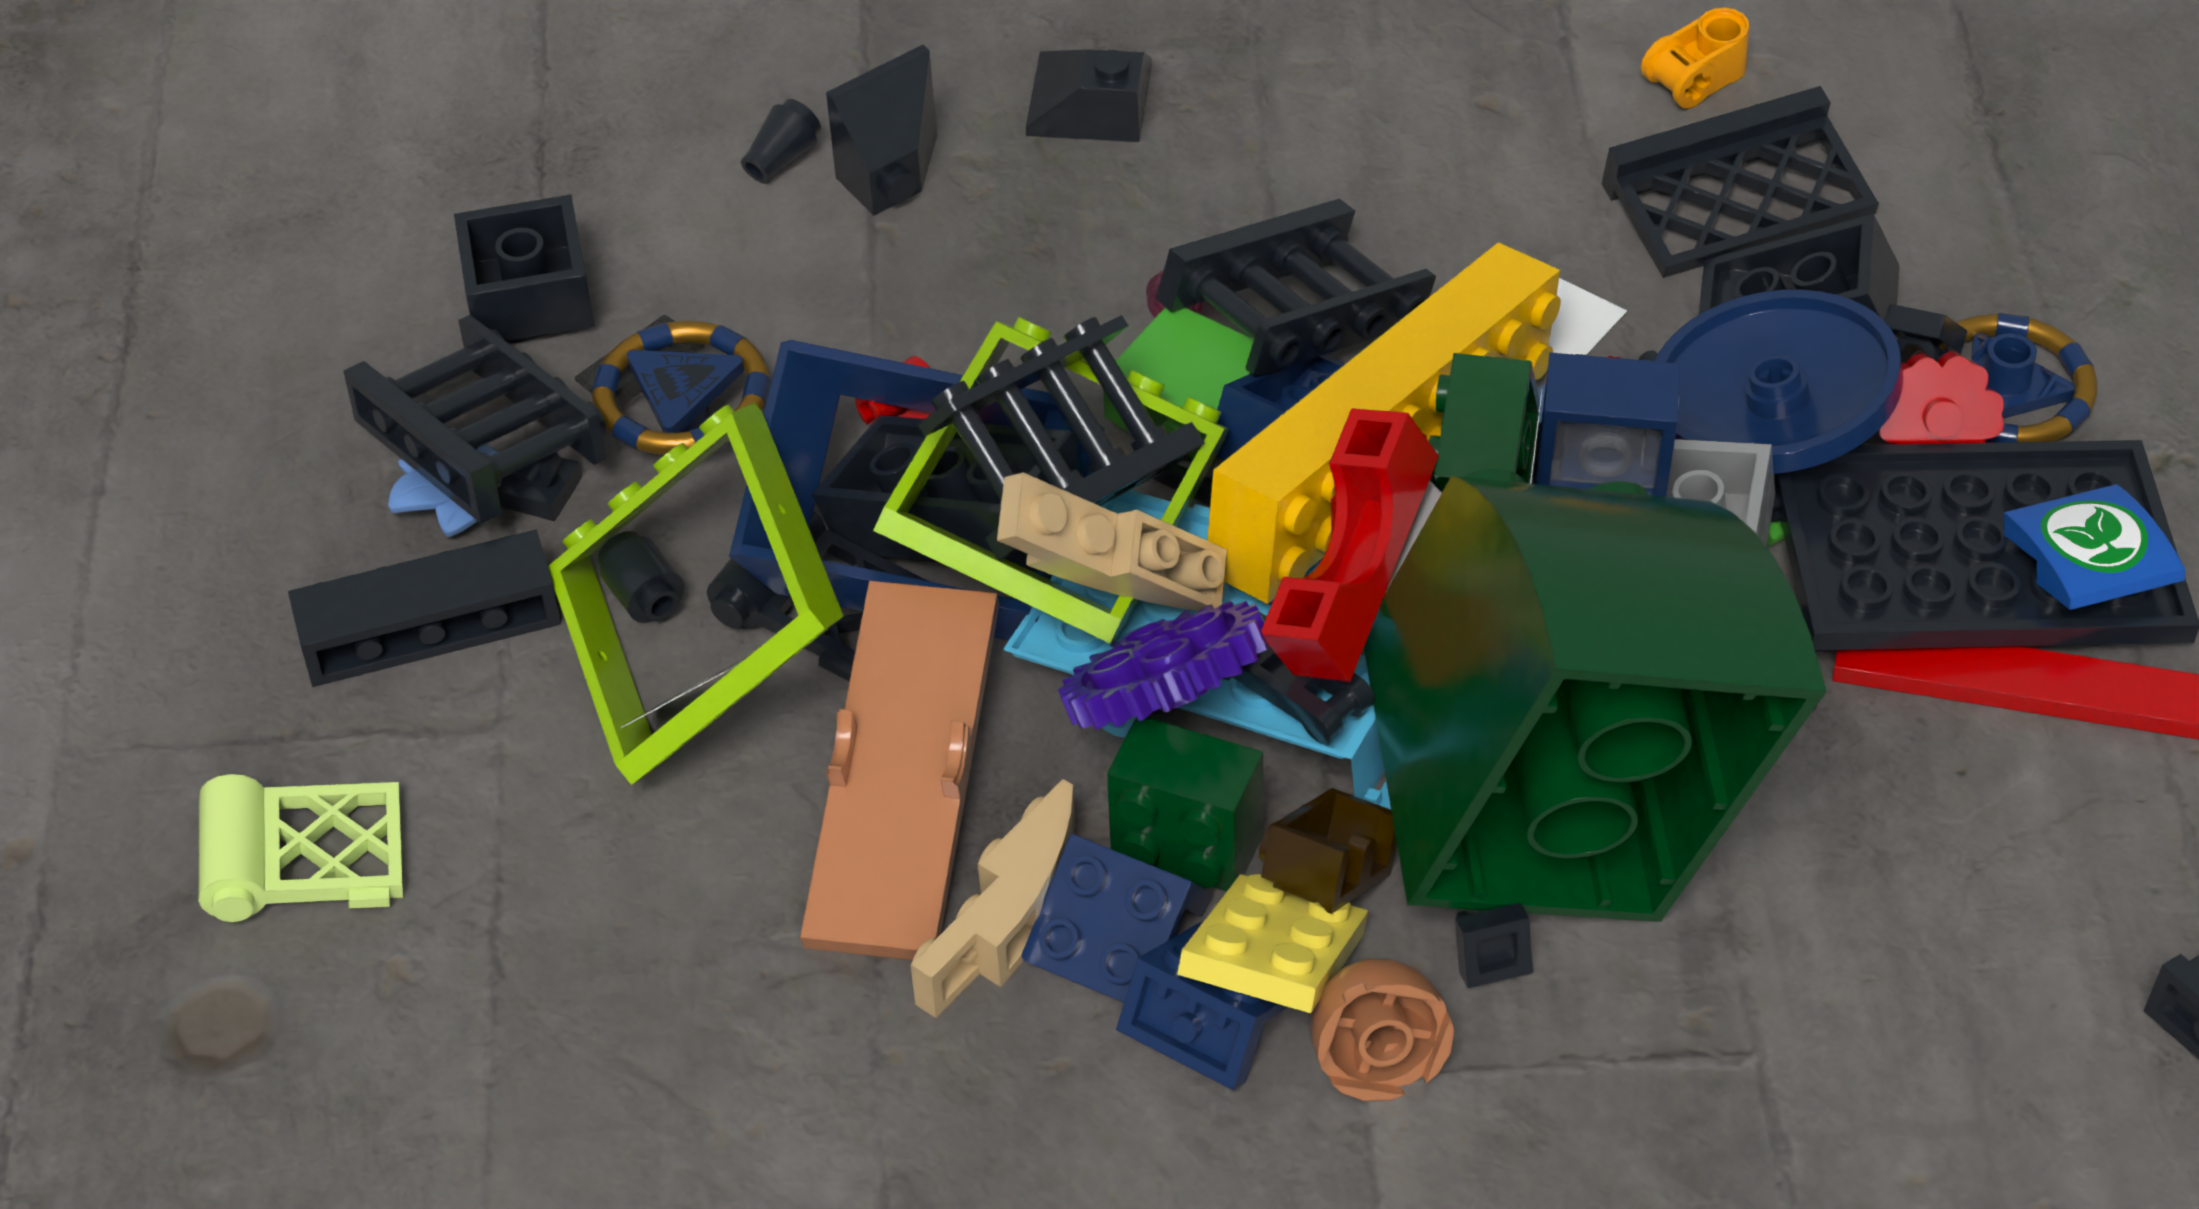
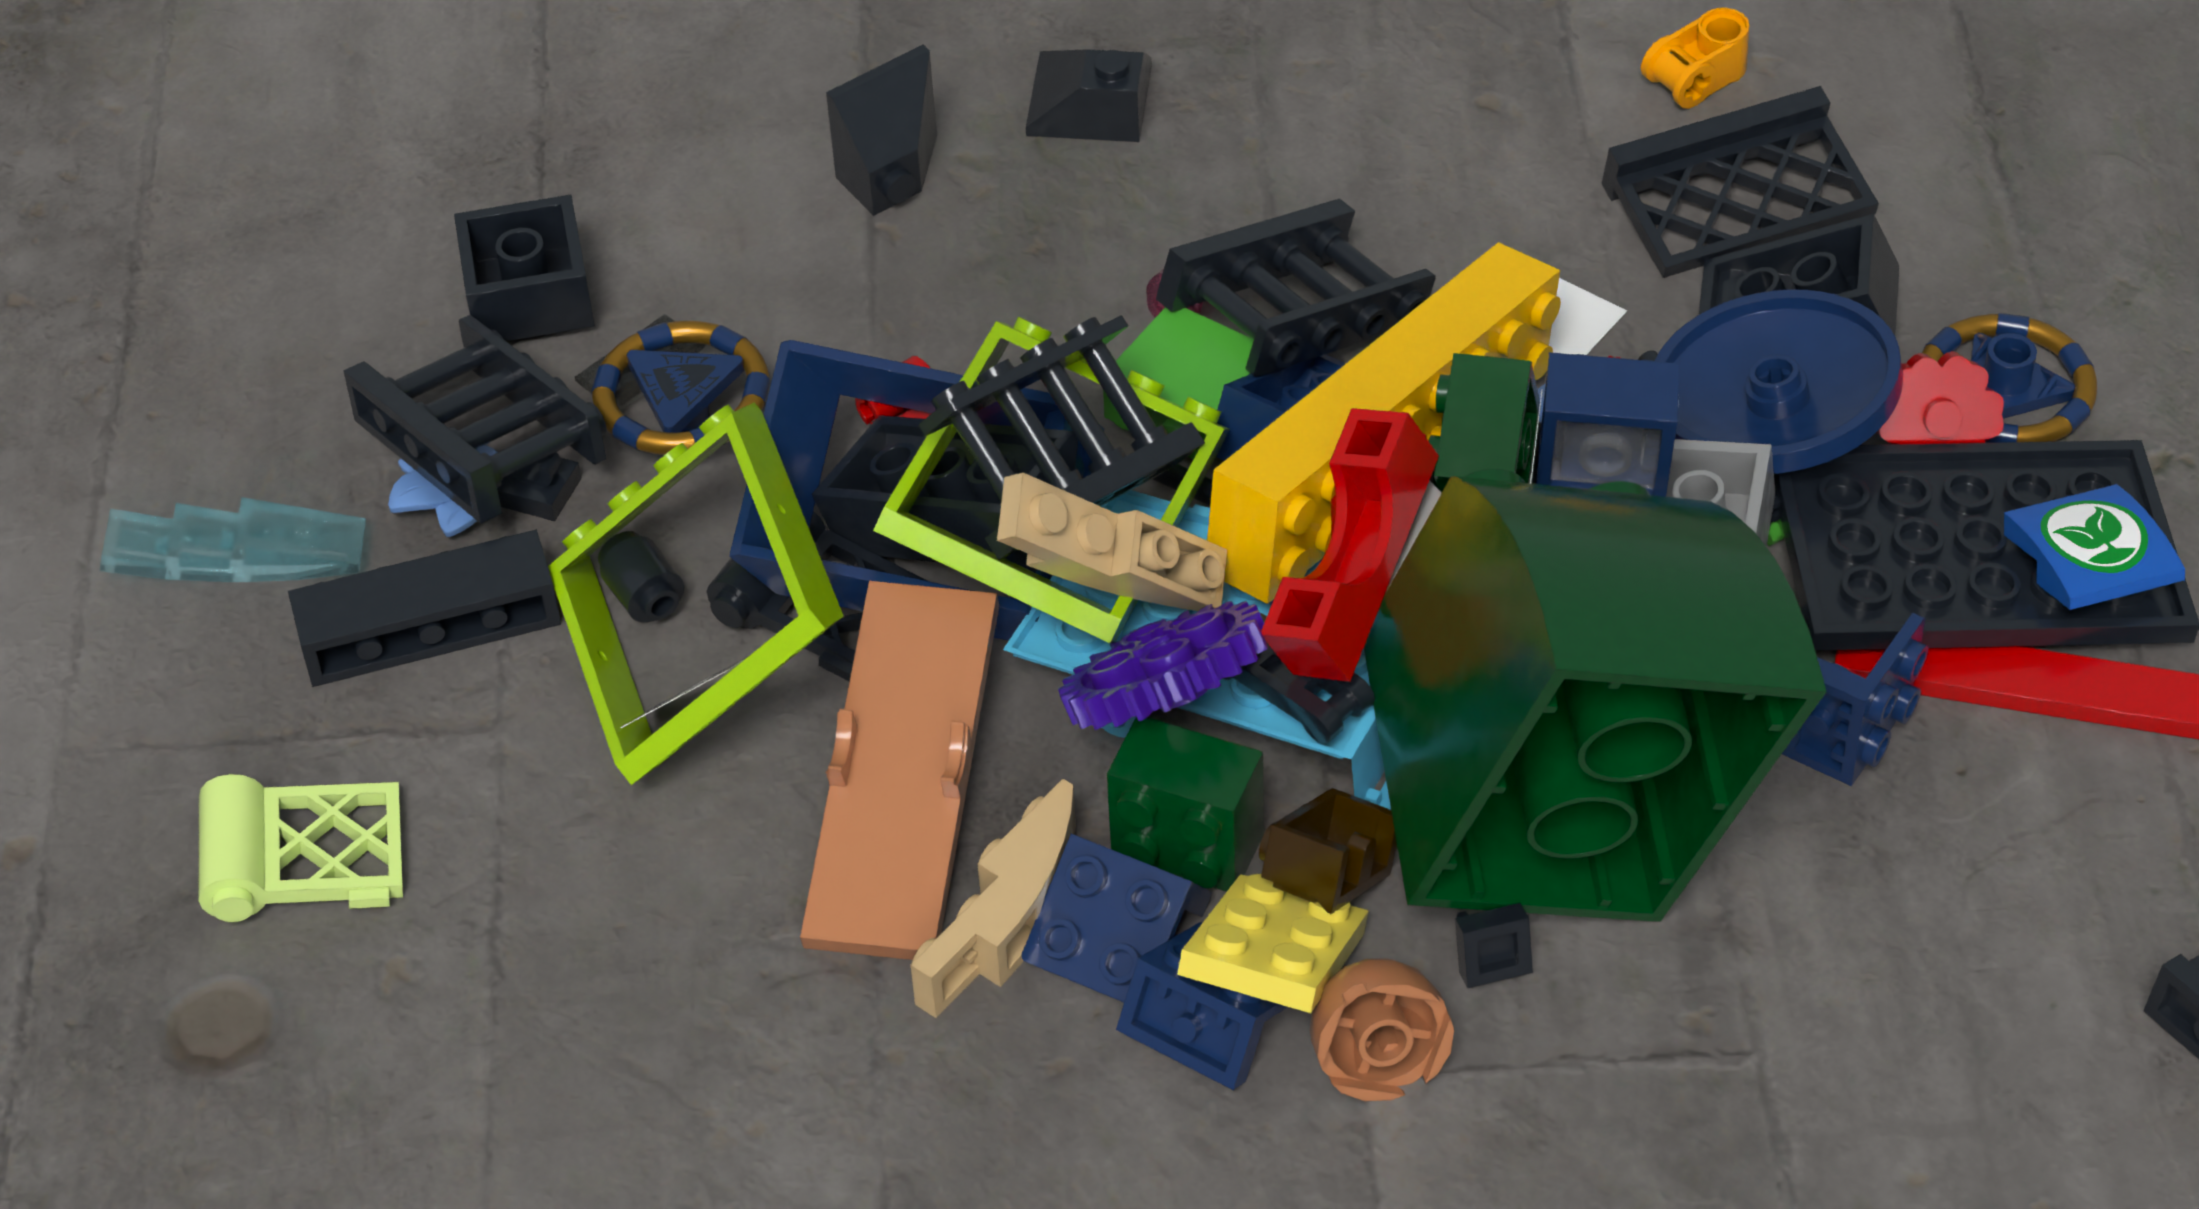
(221, 546): none -> clear light blue slope
(782, 139): black cone -> none
(1857, 713): none -> dark blue bracket
(1924, 331): black tile -> none

